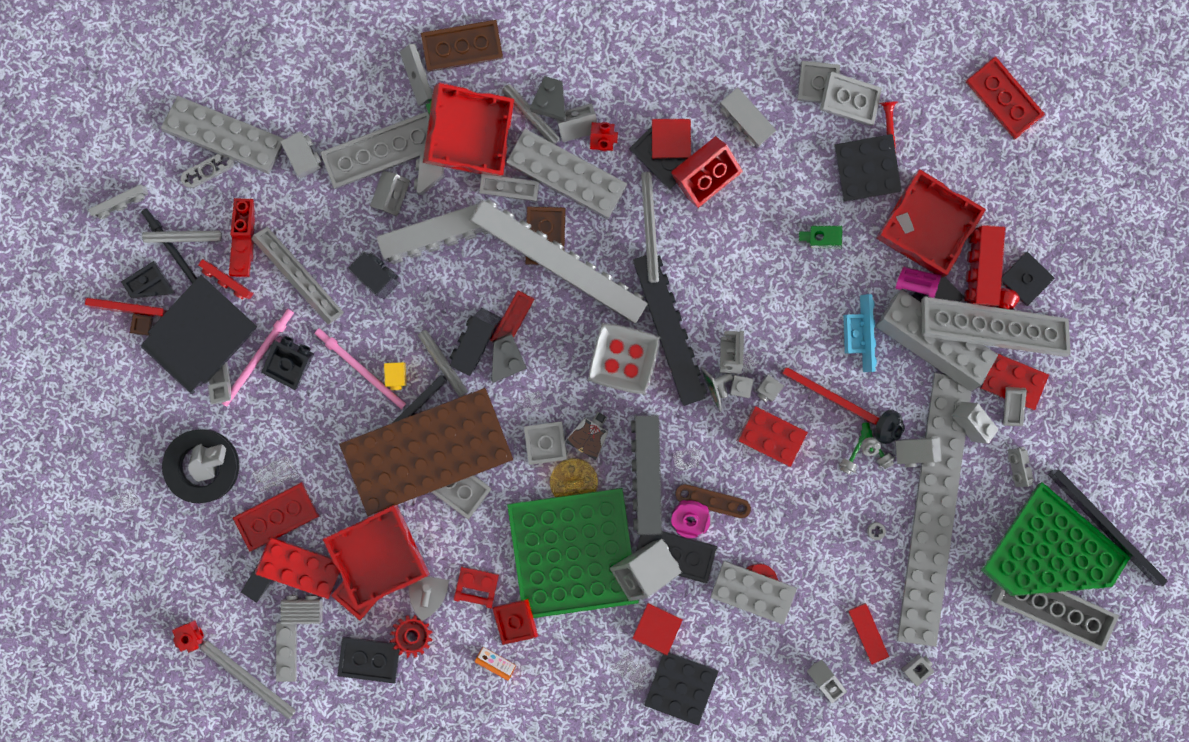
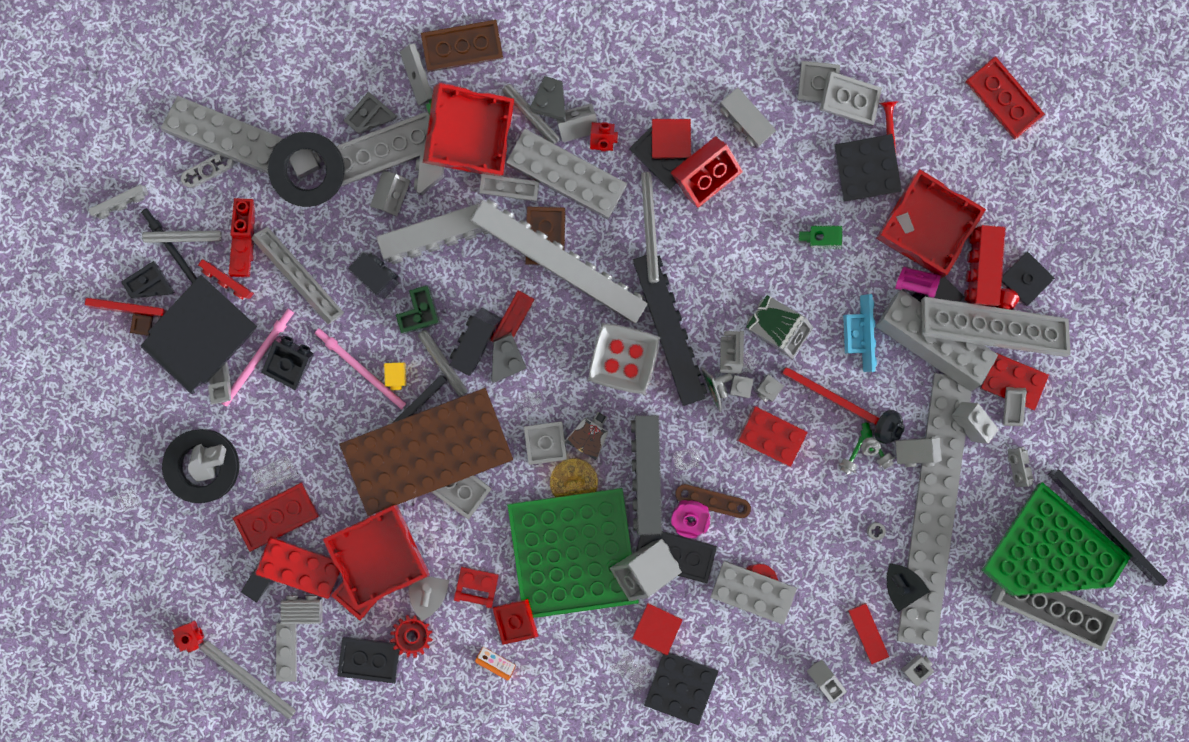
(285, 187): none -> black tyre
(369, 114): none -> dark grey wing
(422, 315): none -> dark green brick
(779, 326): none -> slope
(904, 586): none -> black shield

